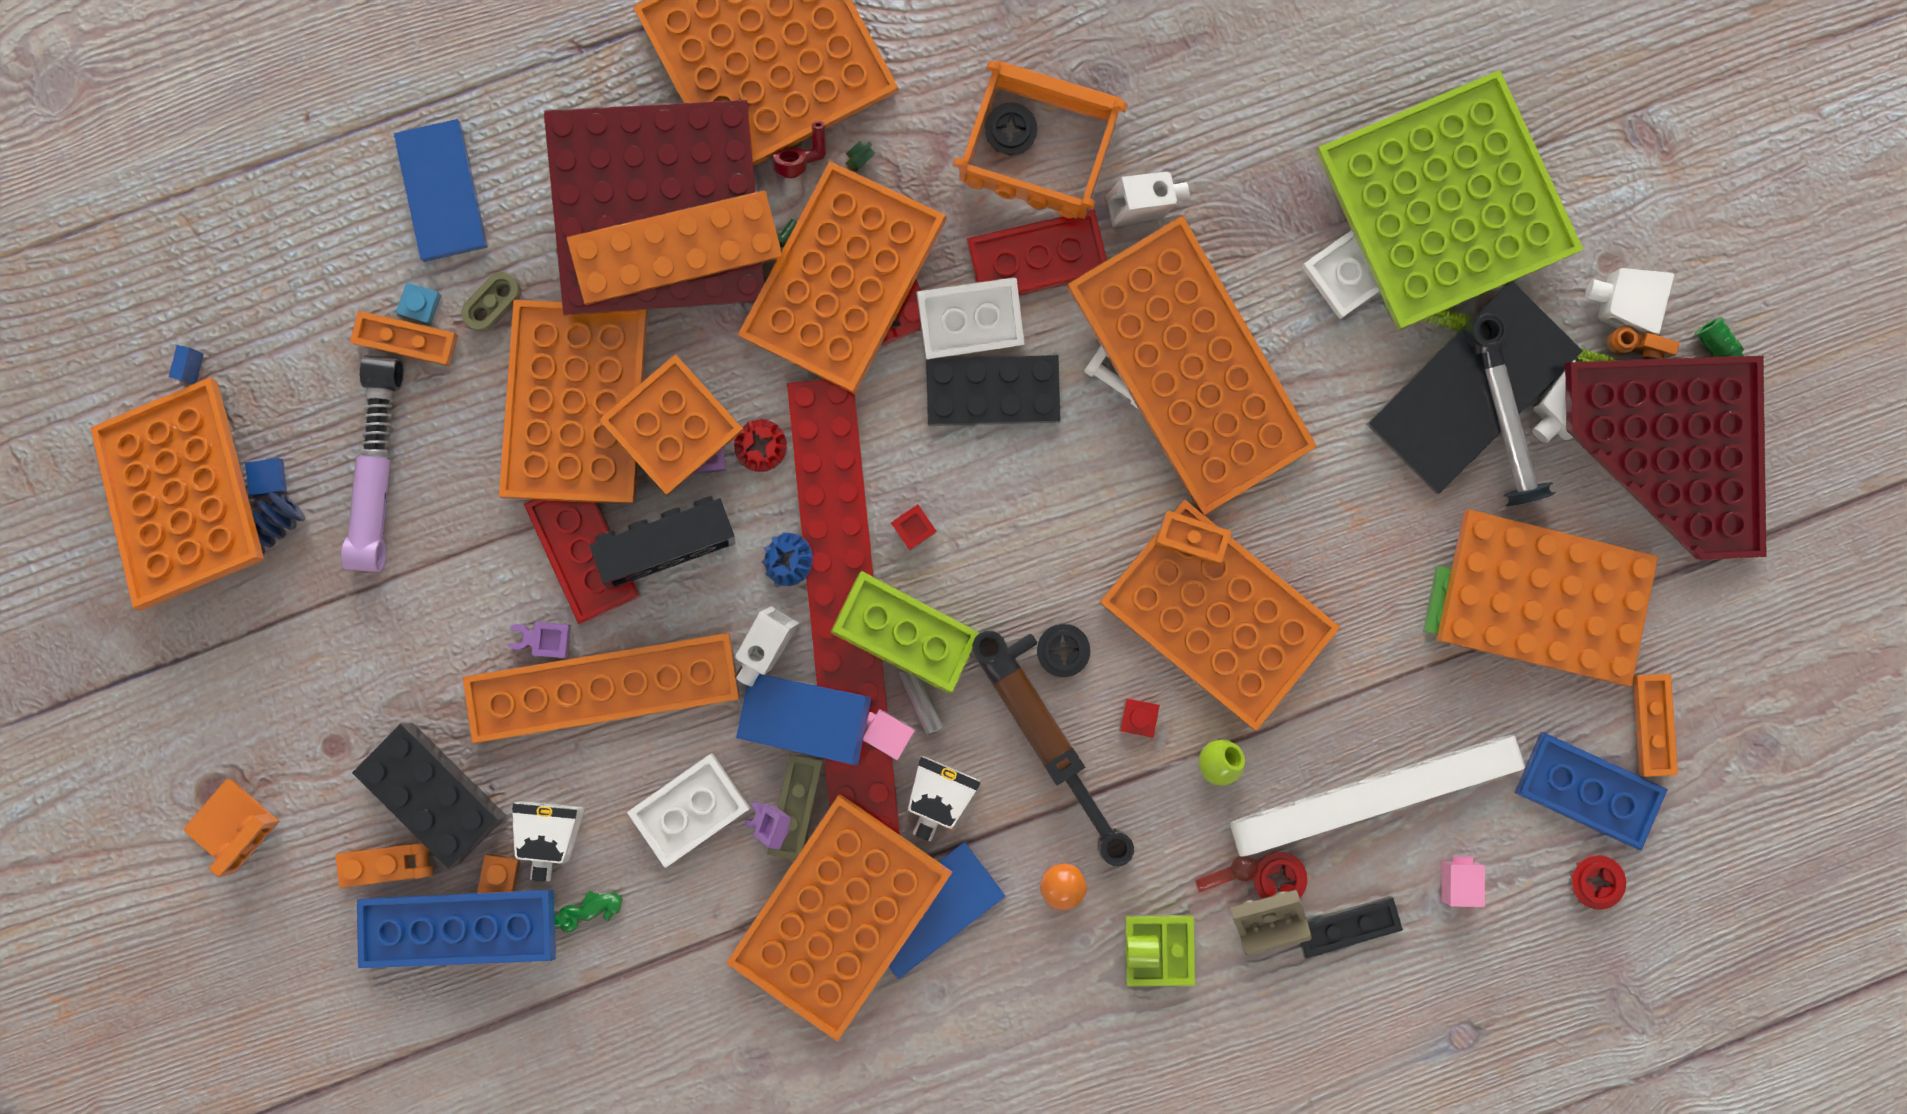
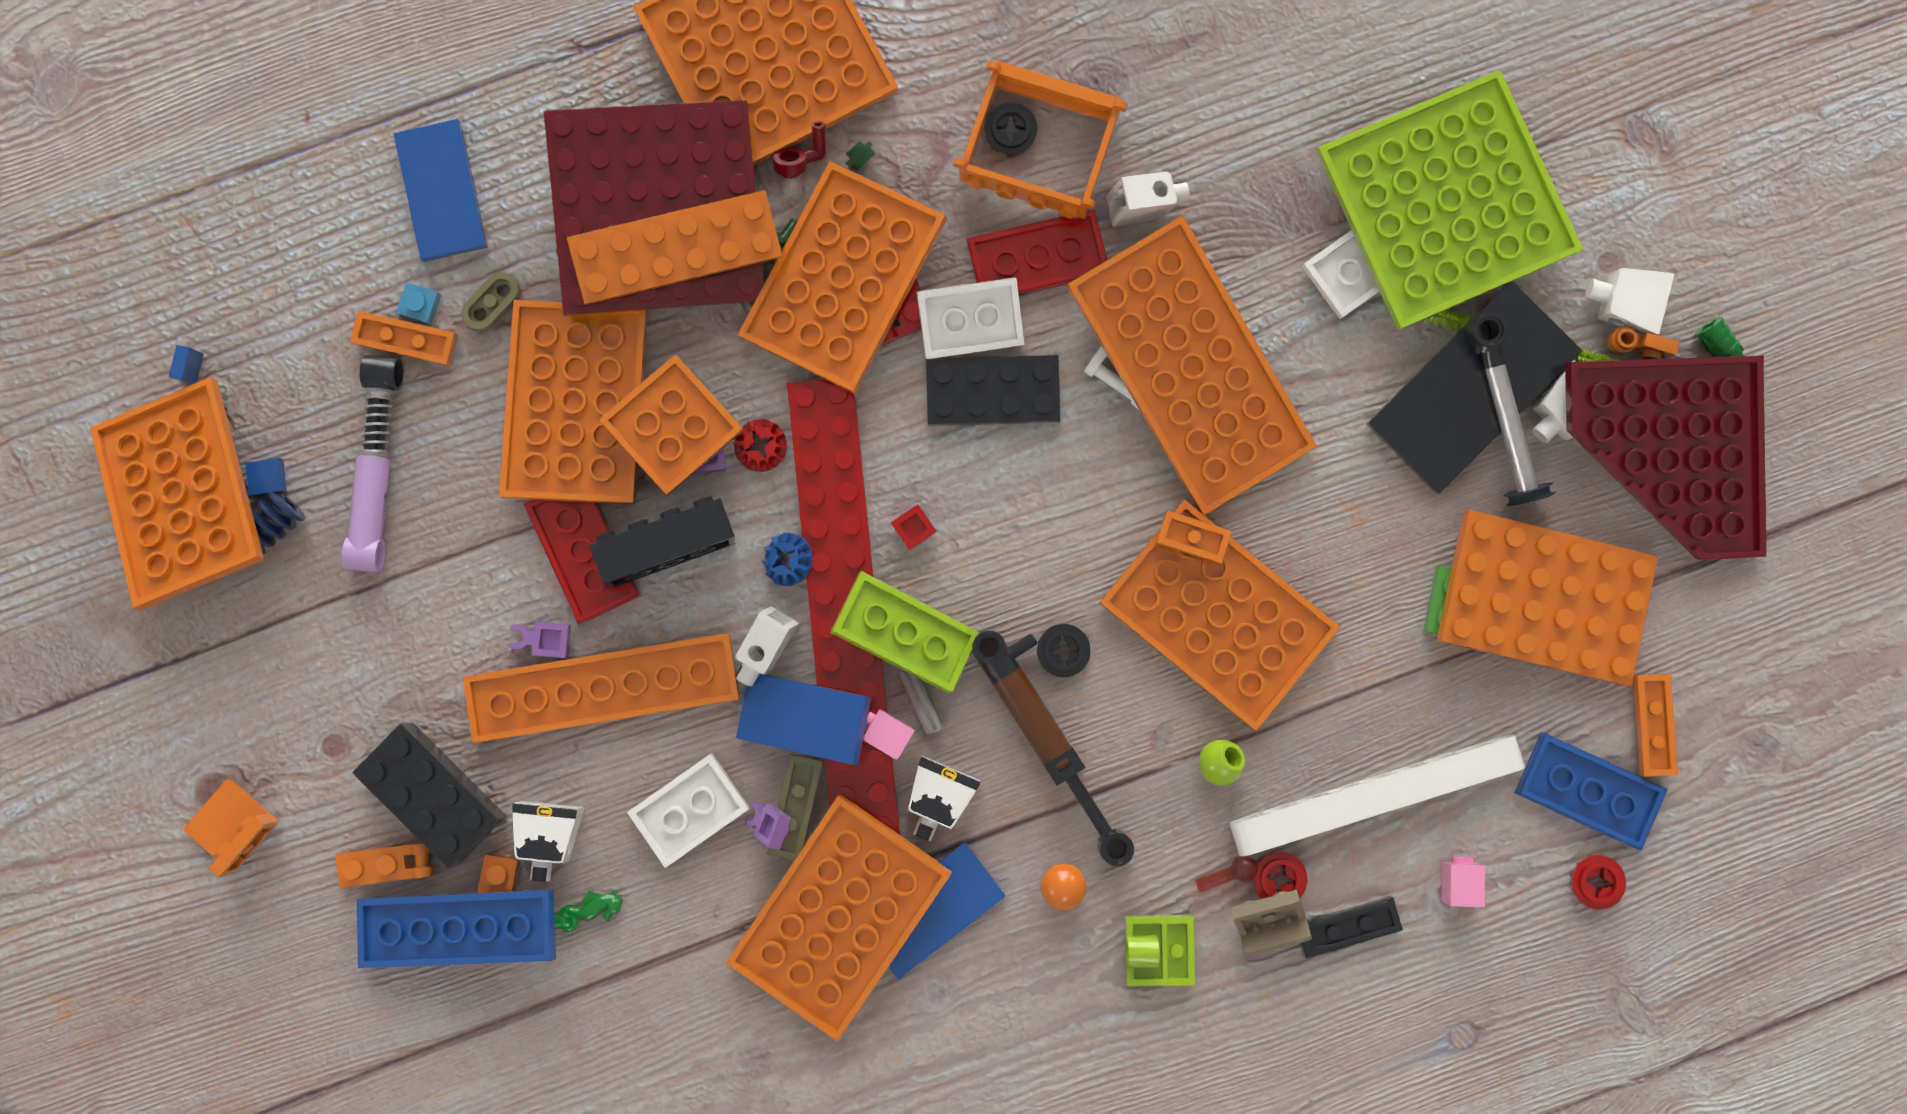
(1139, 718): red plate -> none

